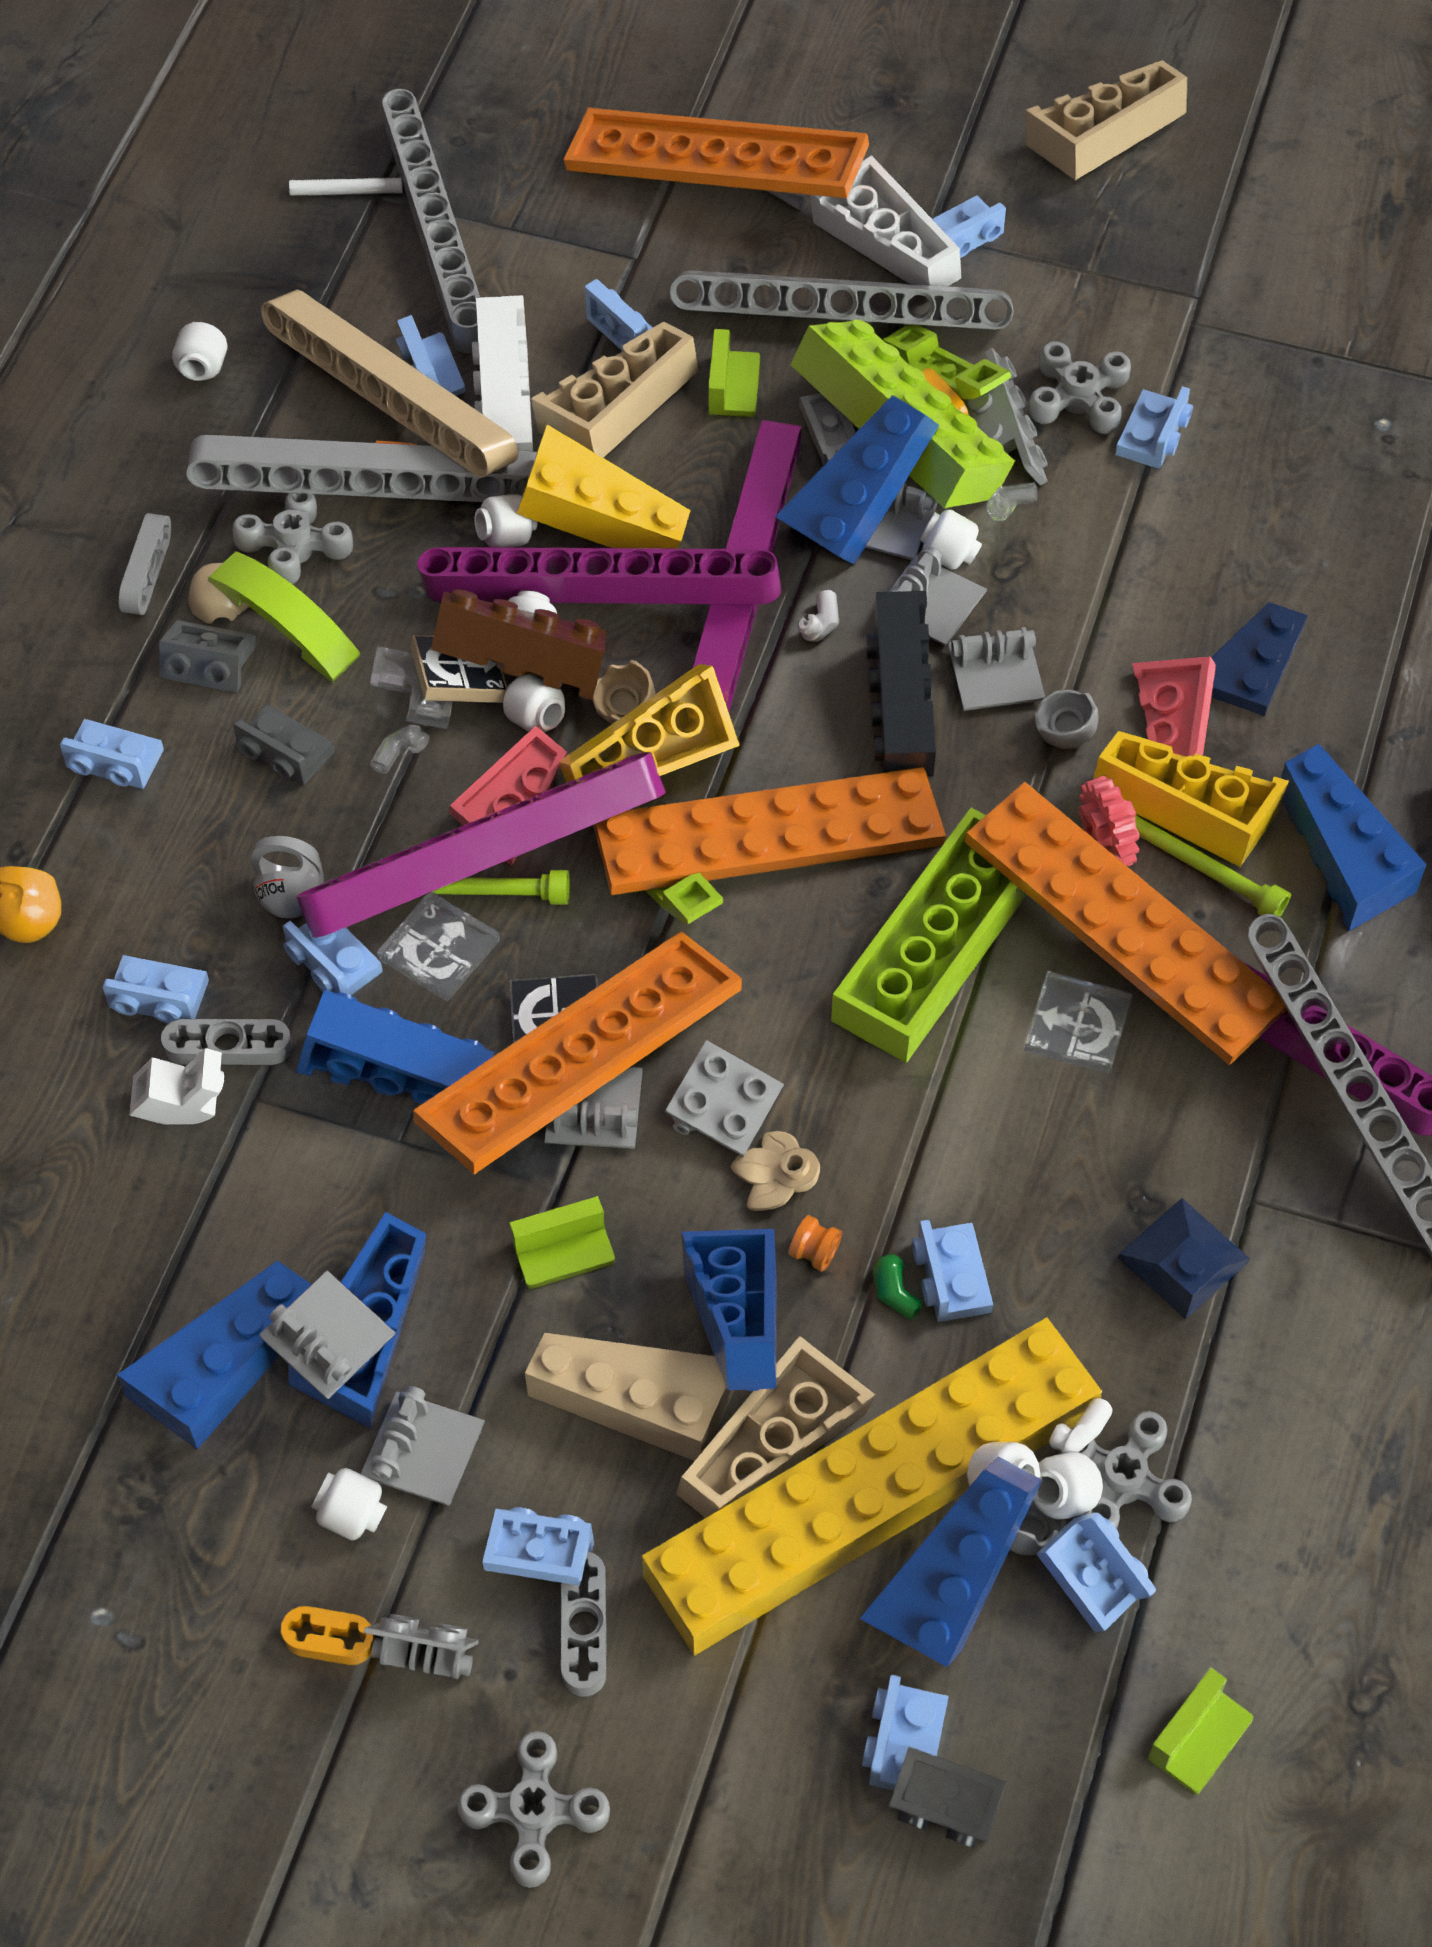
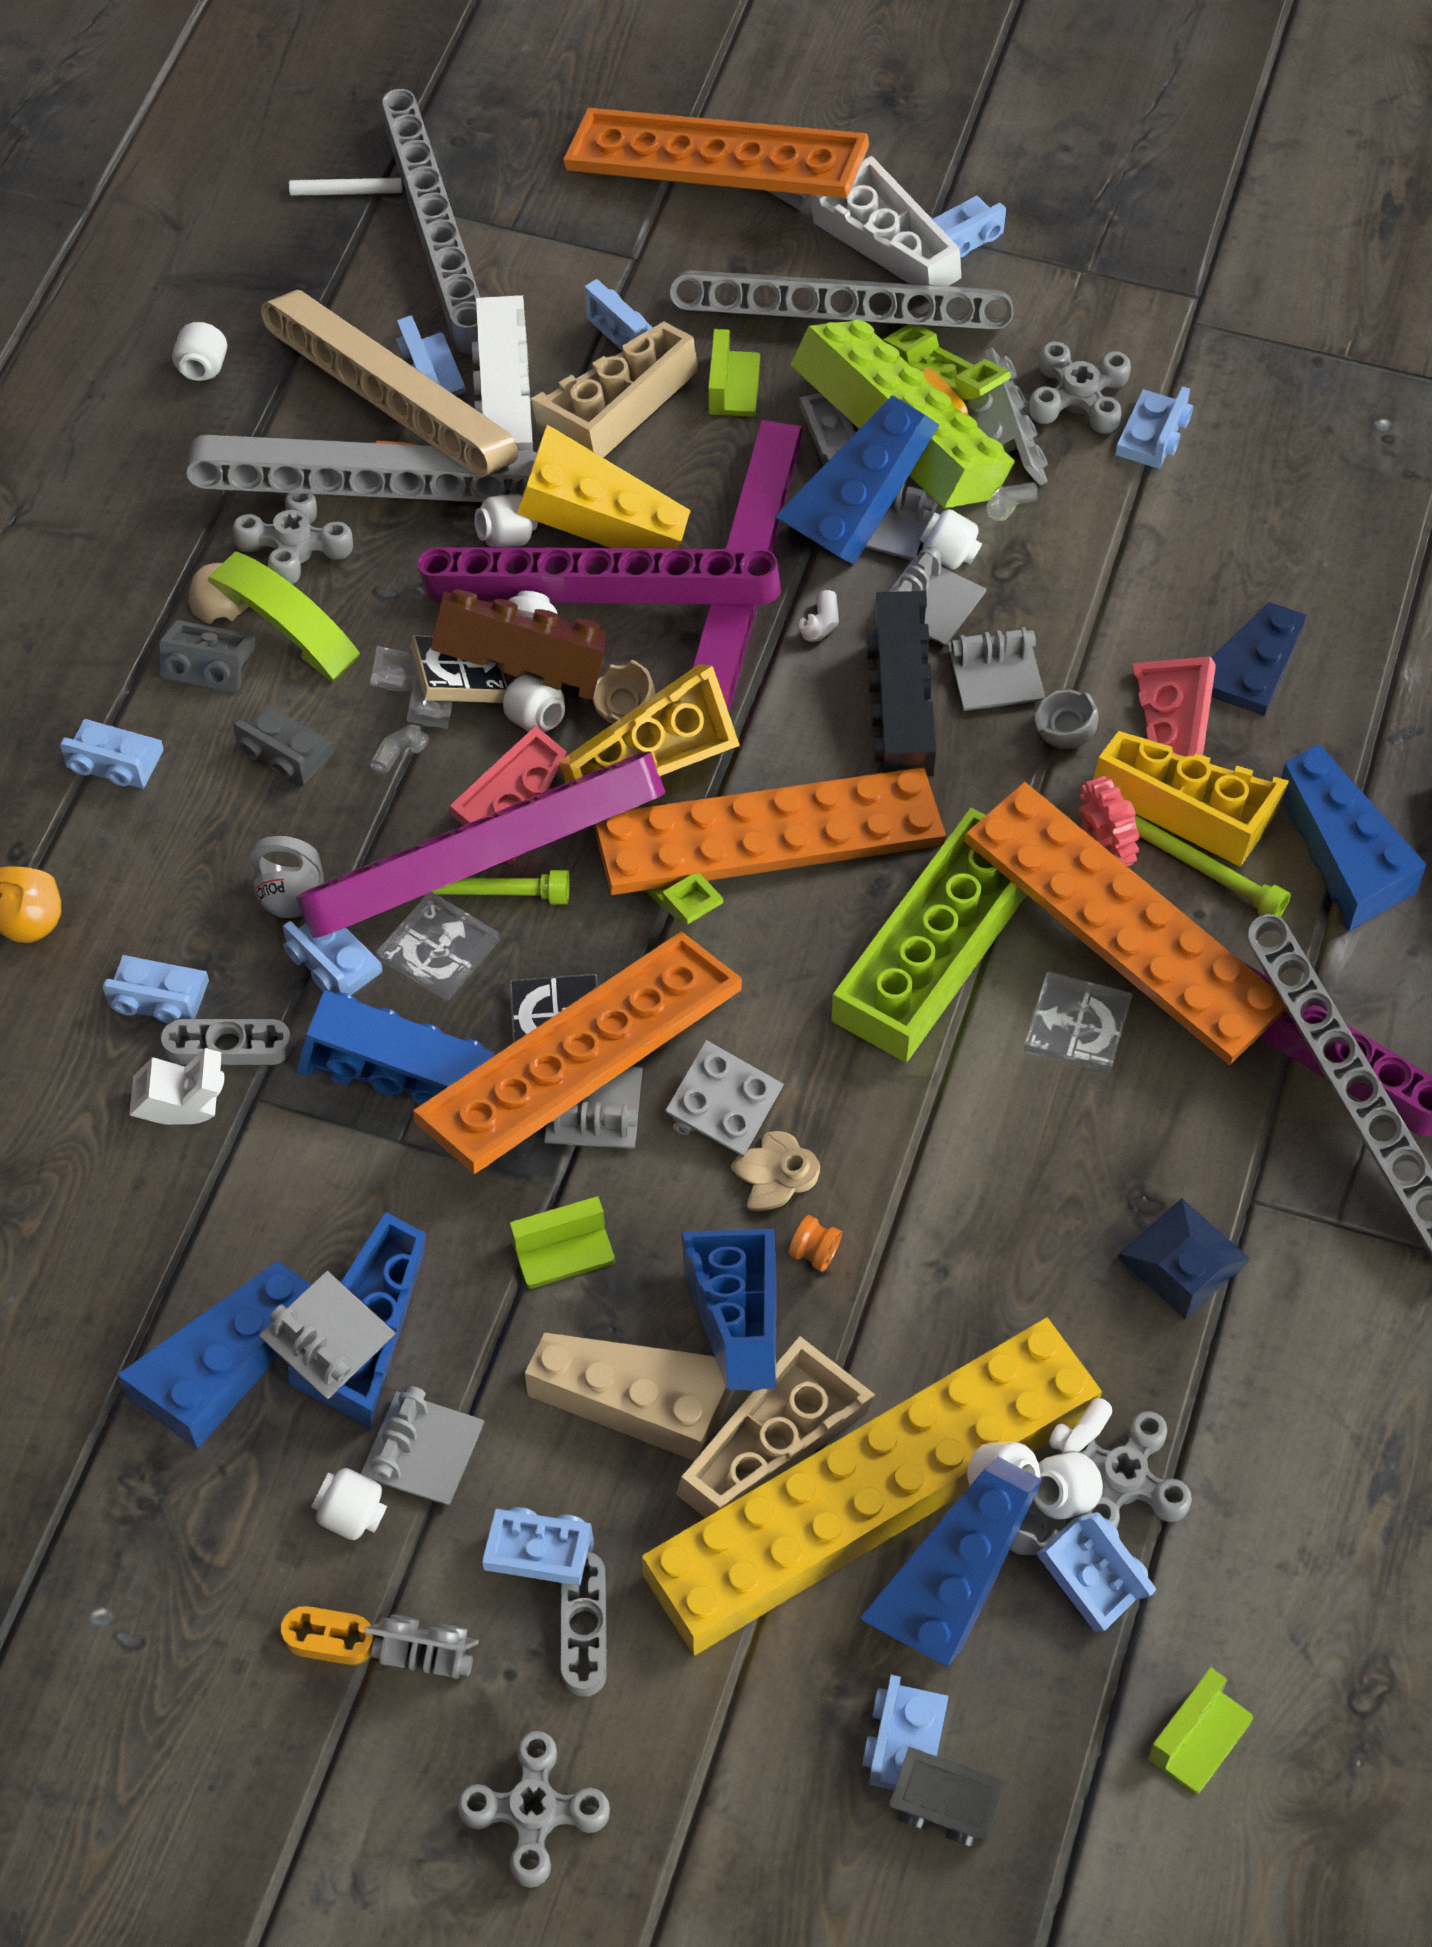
(145, 564): light grey beam -> none
(889, 1286): green arm -> none
(953, 1271): light blue bracket -> none
(1106, 120): tan wedge -> none

